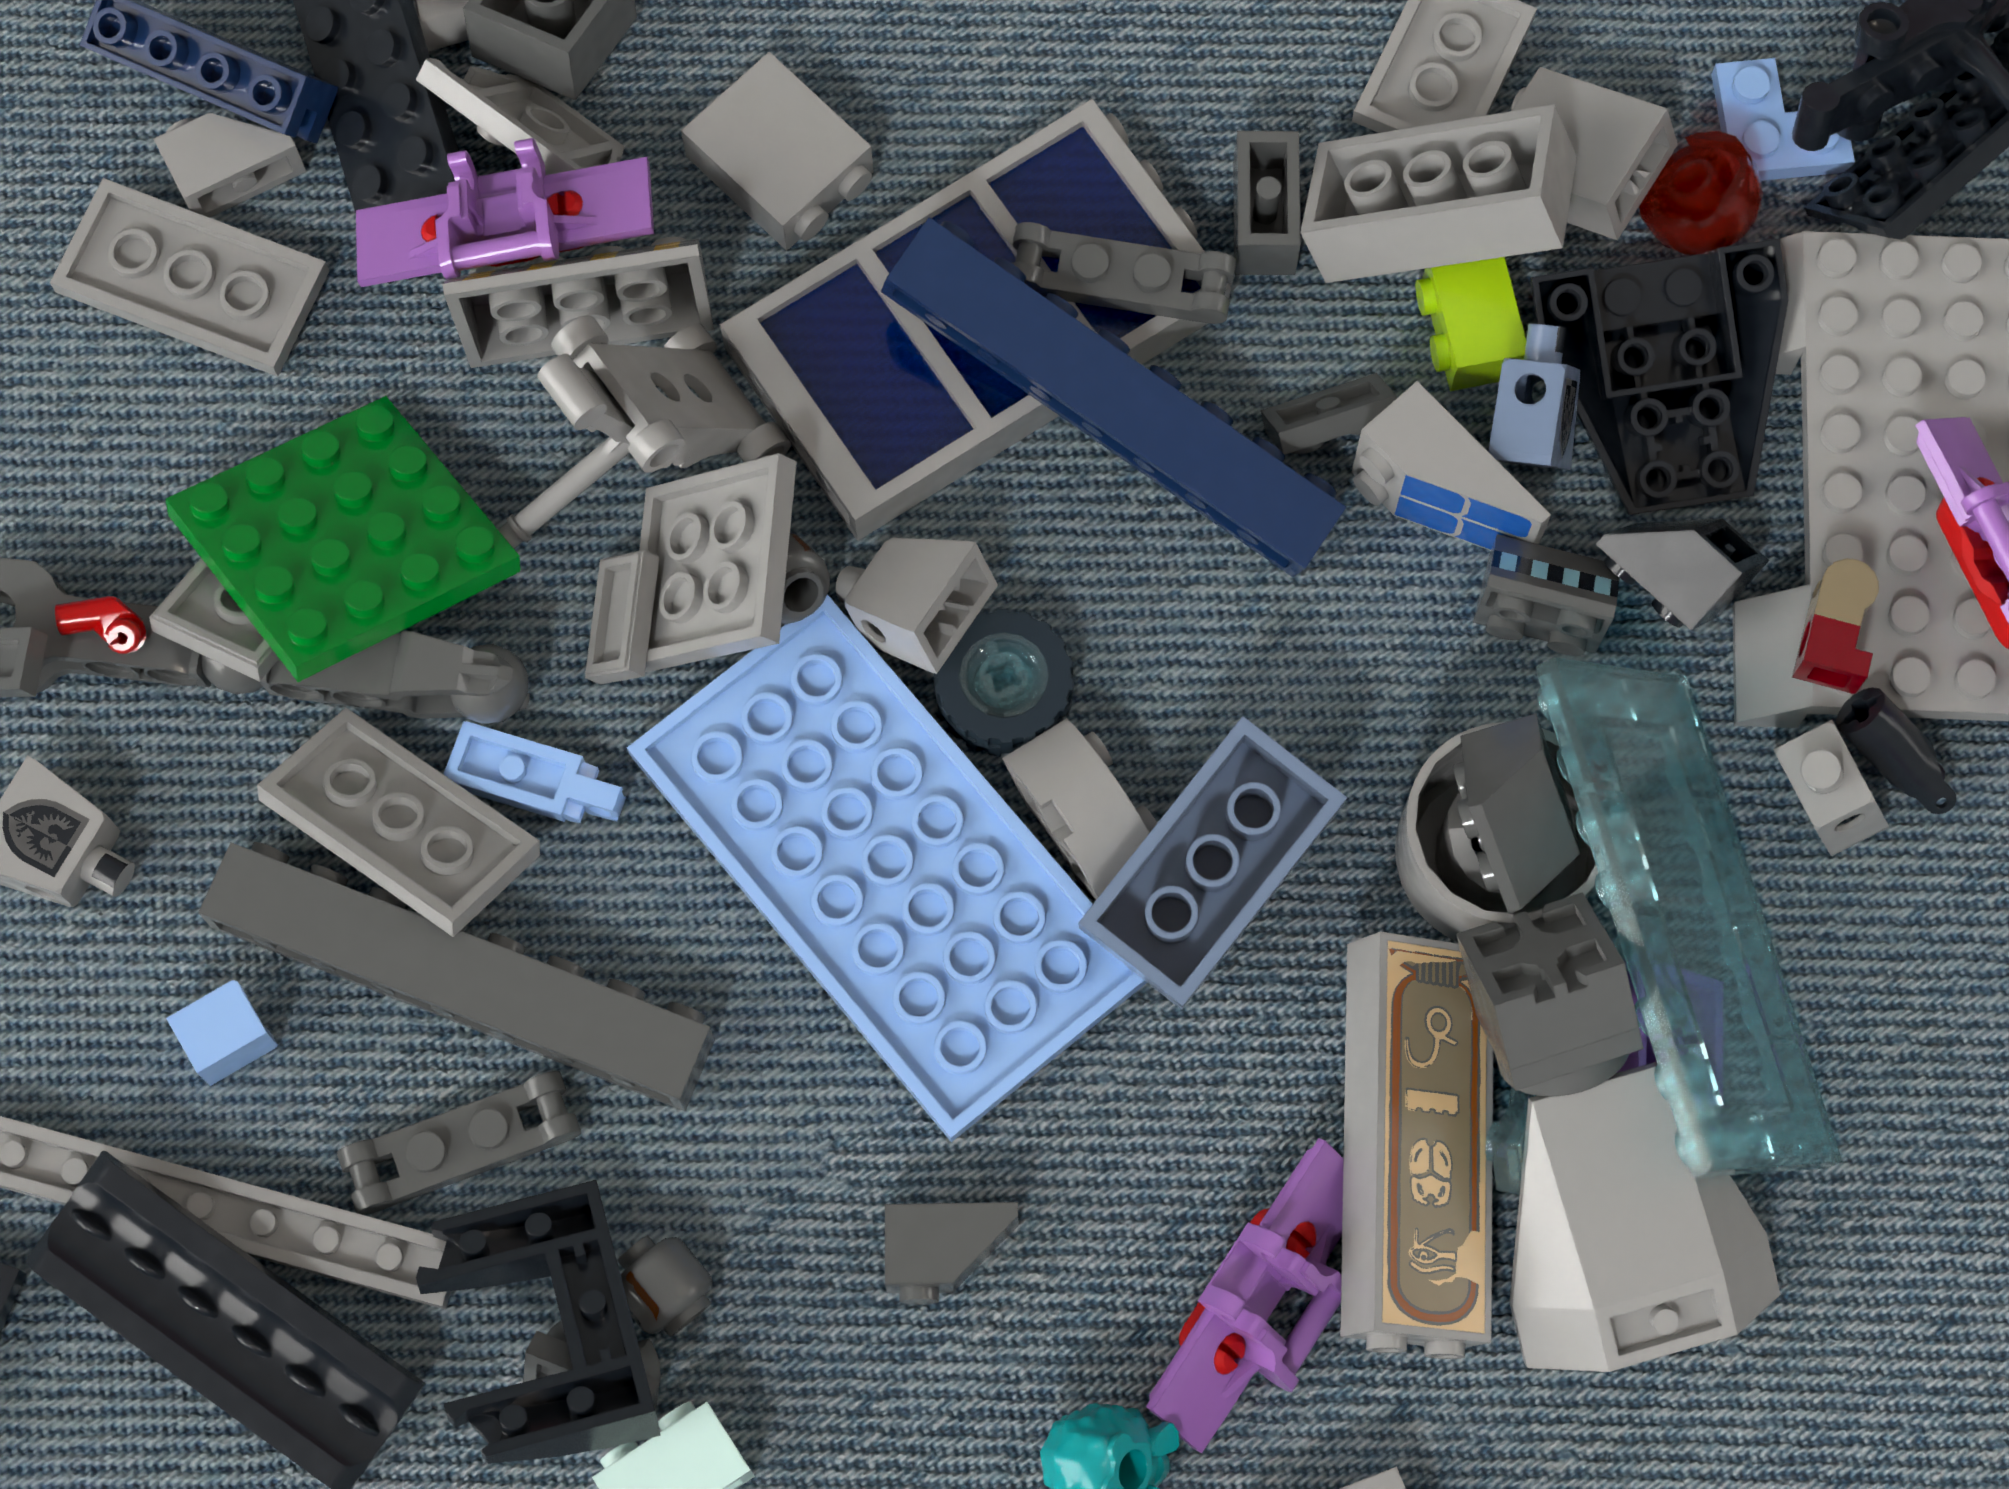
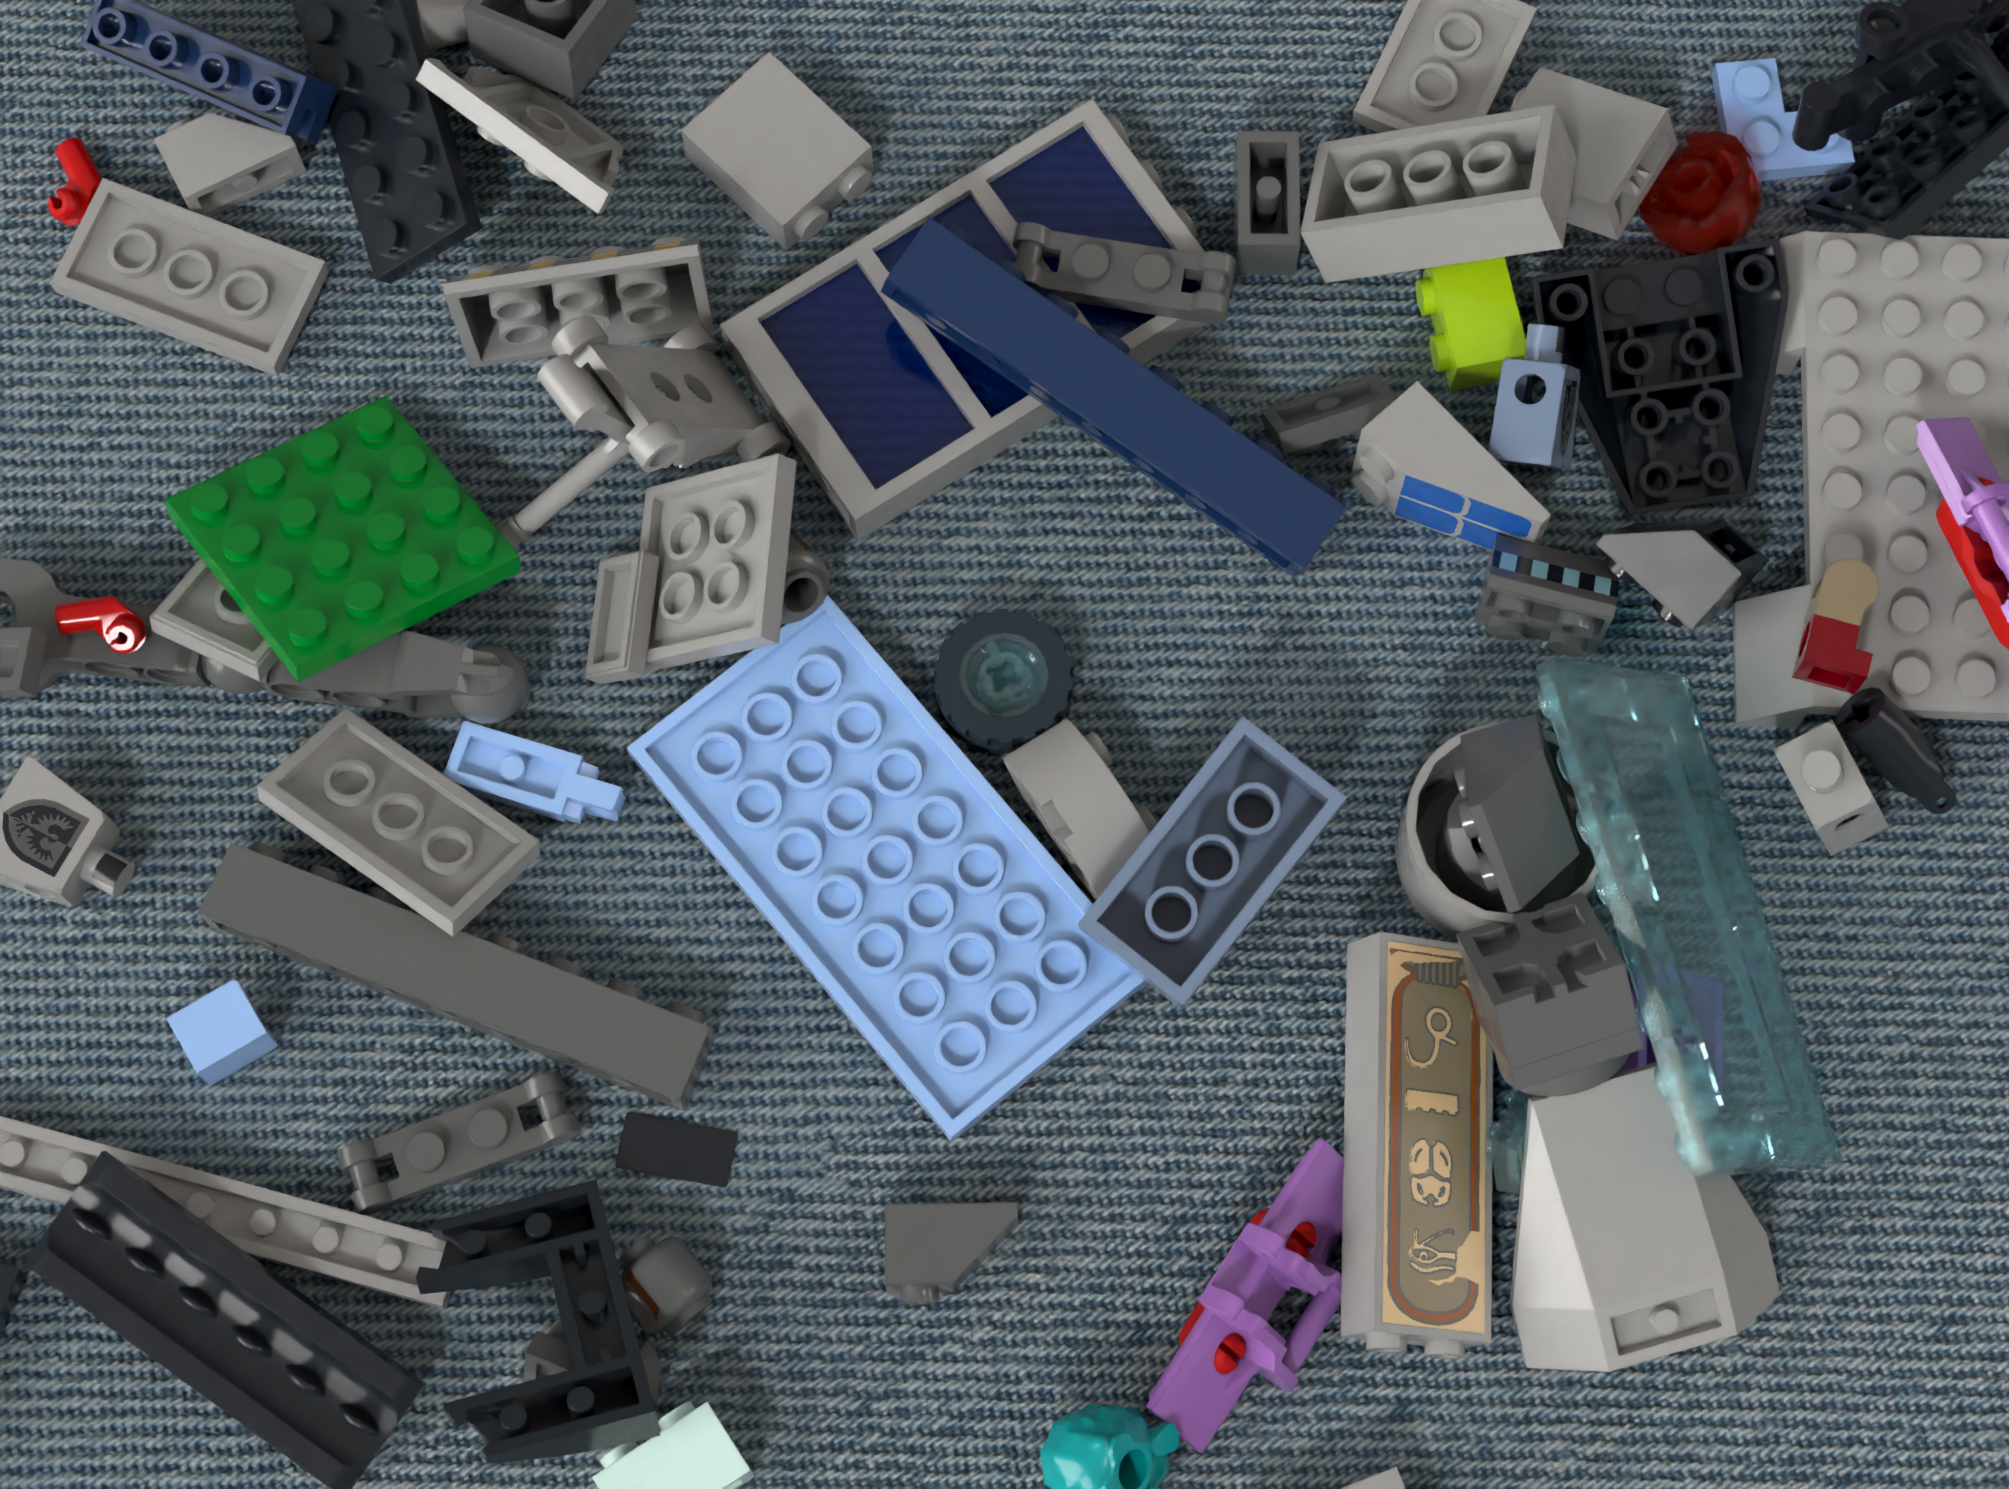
(81, 183): none -> red arm
(503, 217): medium lavender piece -> none
(676, 1149): none -> black sticker
(917, 597): light grey torso -> none

